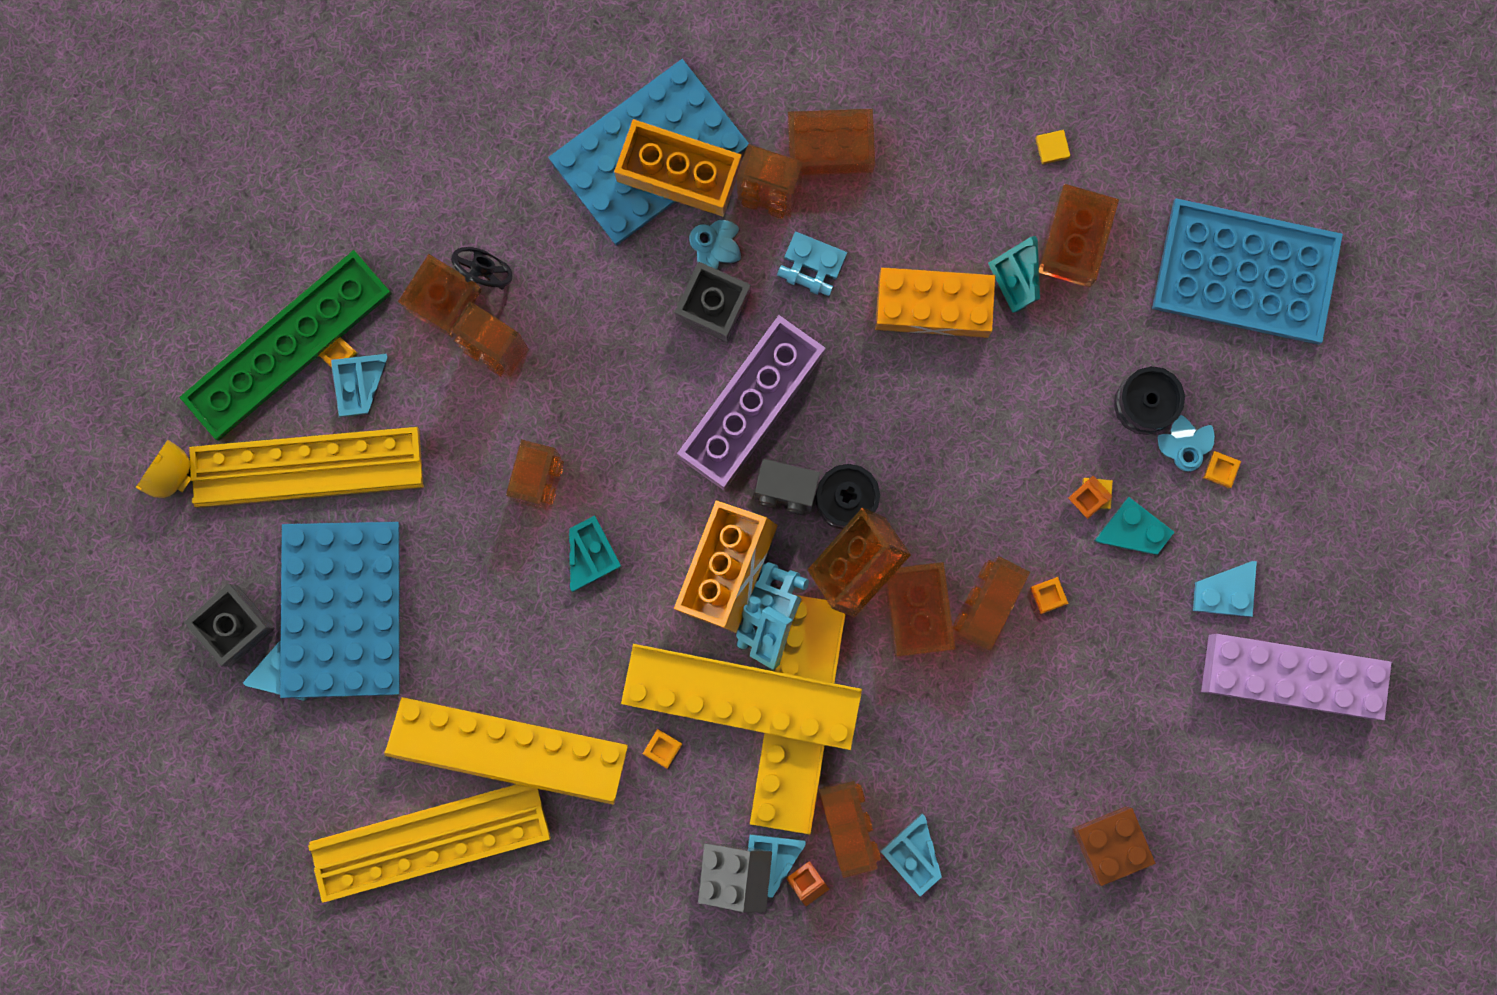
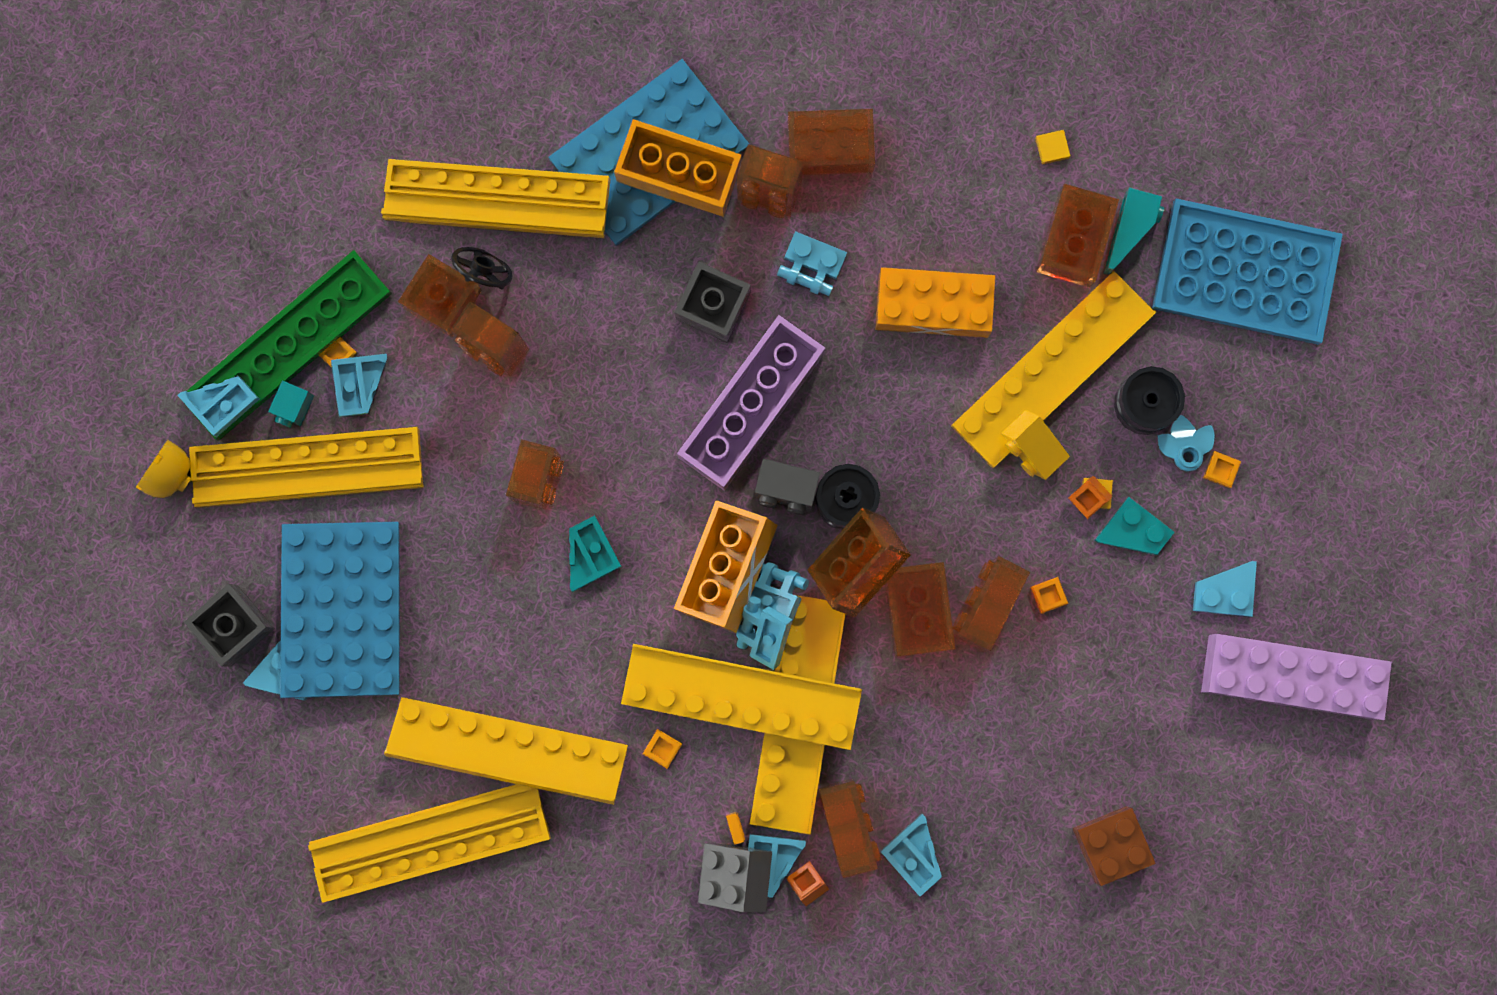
(220, 403): none -> medium azure wing
(290, 404): none -> teal brick
(496, 198): none -> yellow plate
(720, 243): medium azure plate -> none
(735, 828): none -> light orange tile
(1018, 274): teal wing -> none
(1035, 445): none -> yellow brick
(1055, 365): none -> yellow plate
(1136, 217): none -> teal slope

